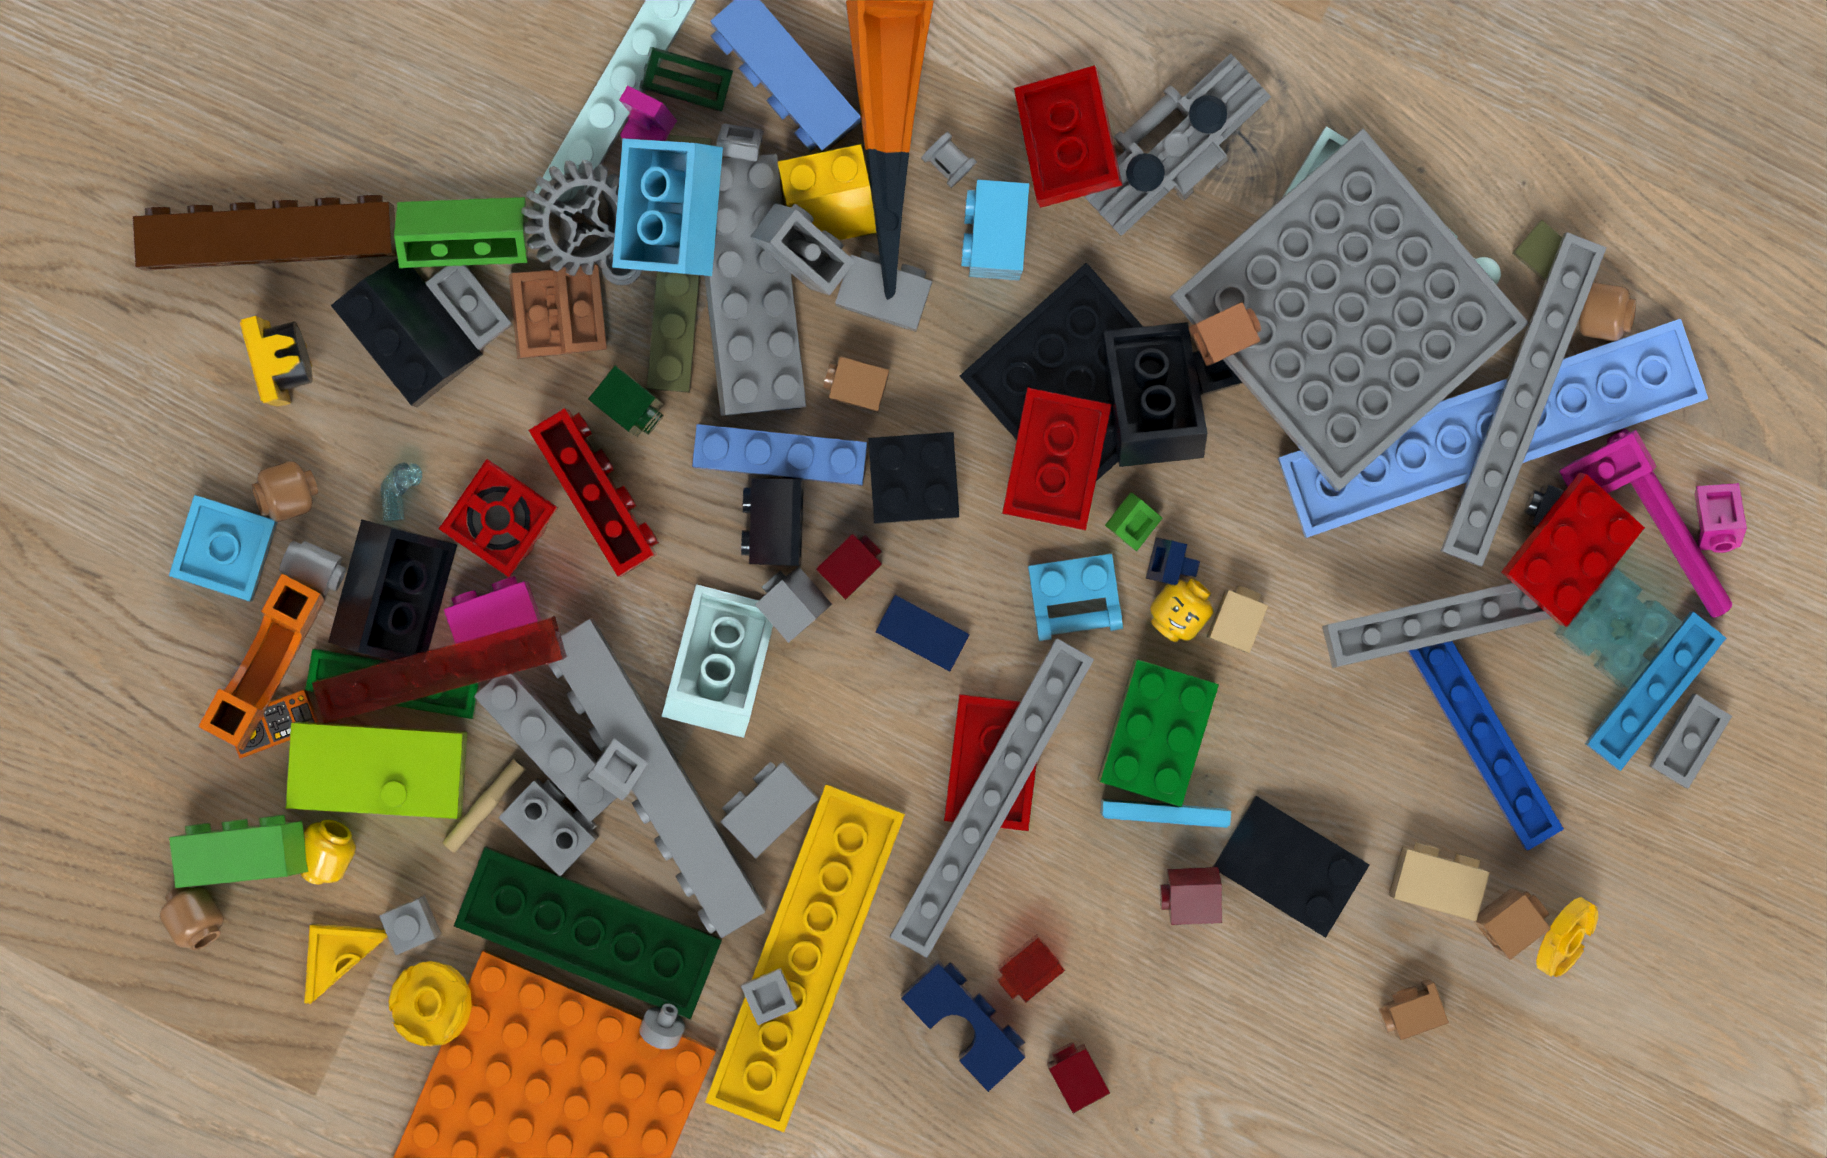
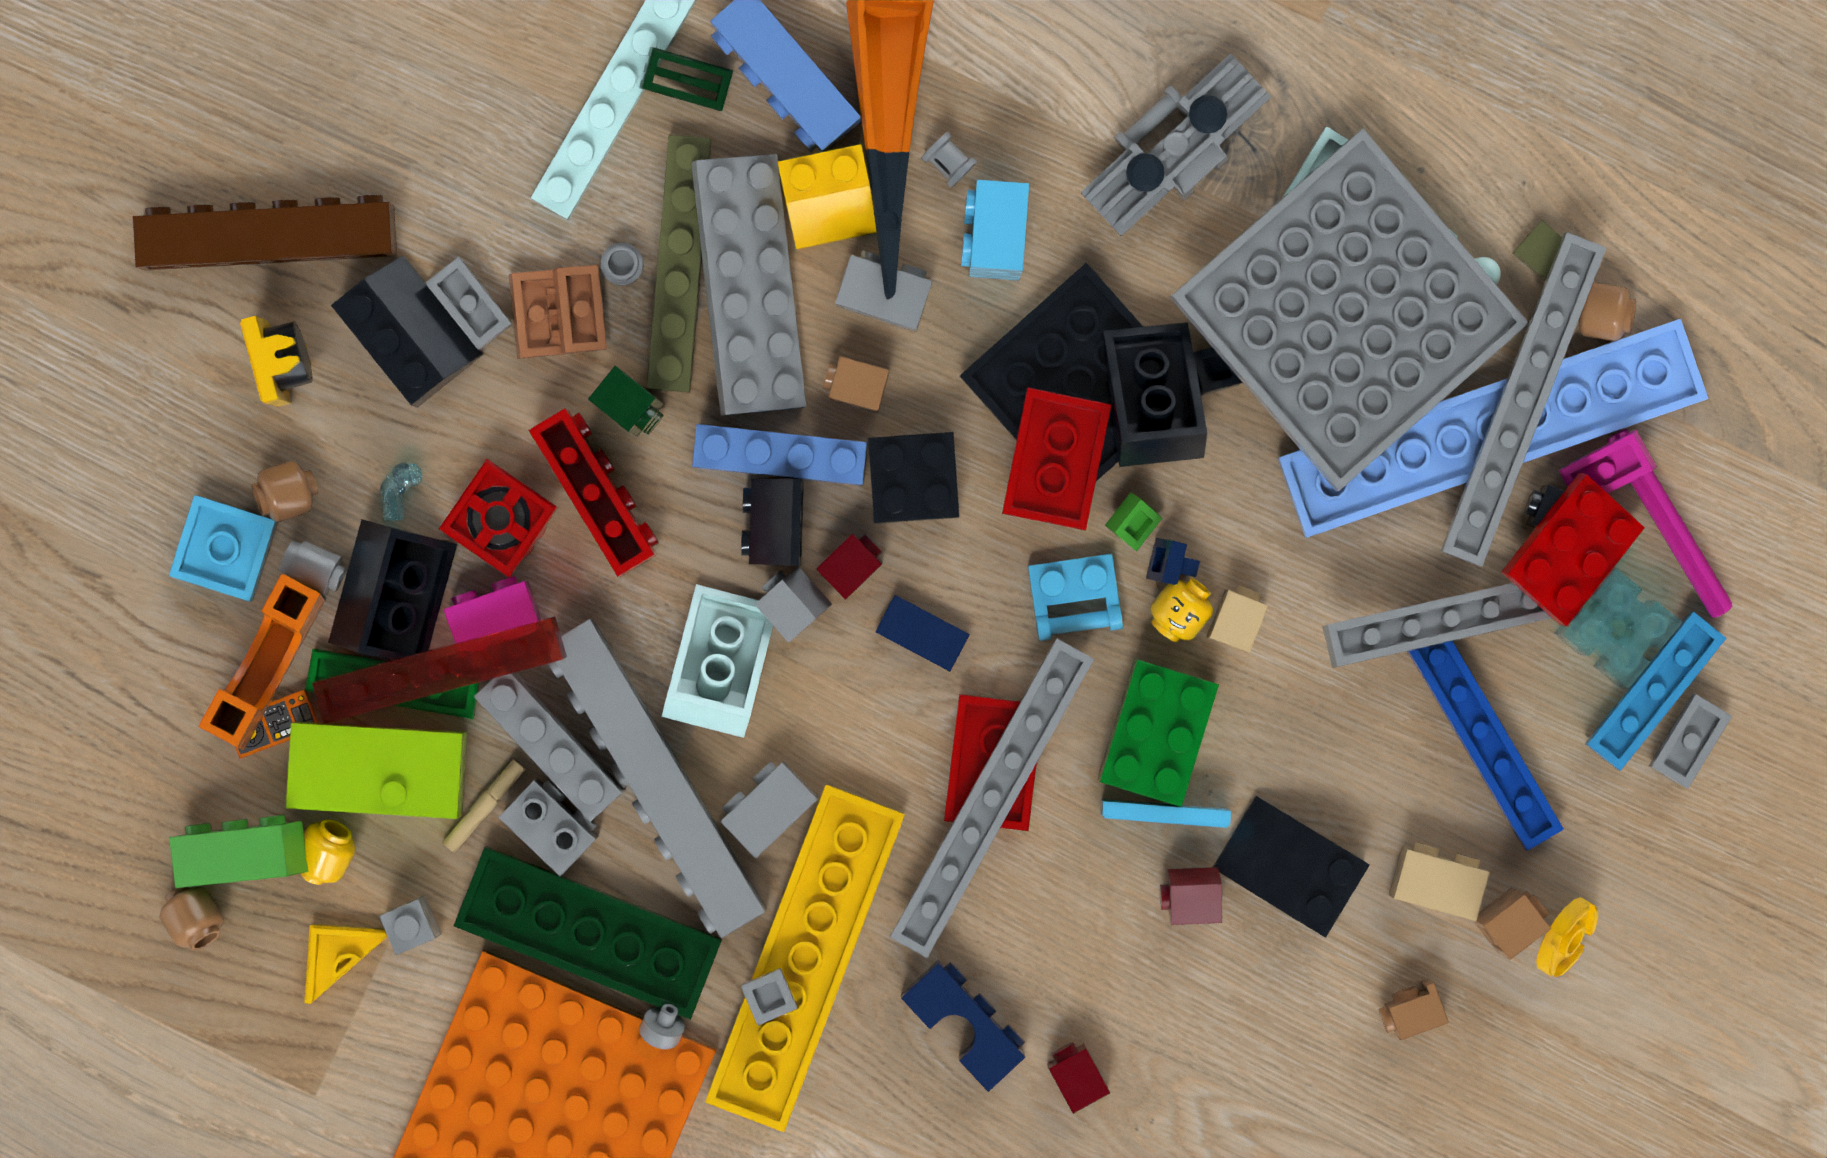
(430, 1003): yellow tile -> none
(461, 232): bright green brick -> none
(571, 232): light grey gear -> none
(618, 769): light grey plate -> none
(647, 117): dark pink bracket -> none
(667, 206): medium azure brick -> none
(740, 142): light grey tile -> none
(802, 248): light grey brick -> none
(1029, 969): clear red brick -> none
(1067, 136): red plate -> none
(1226, 333): nougat brick -> none
(1720, 517): dark pink bracket -> none

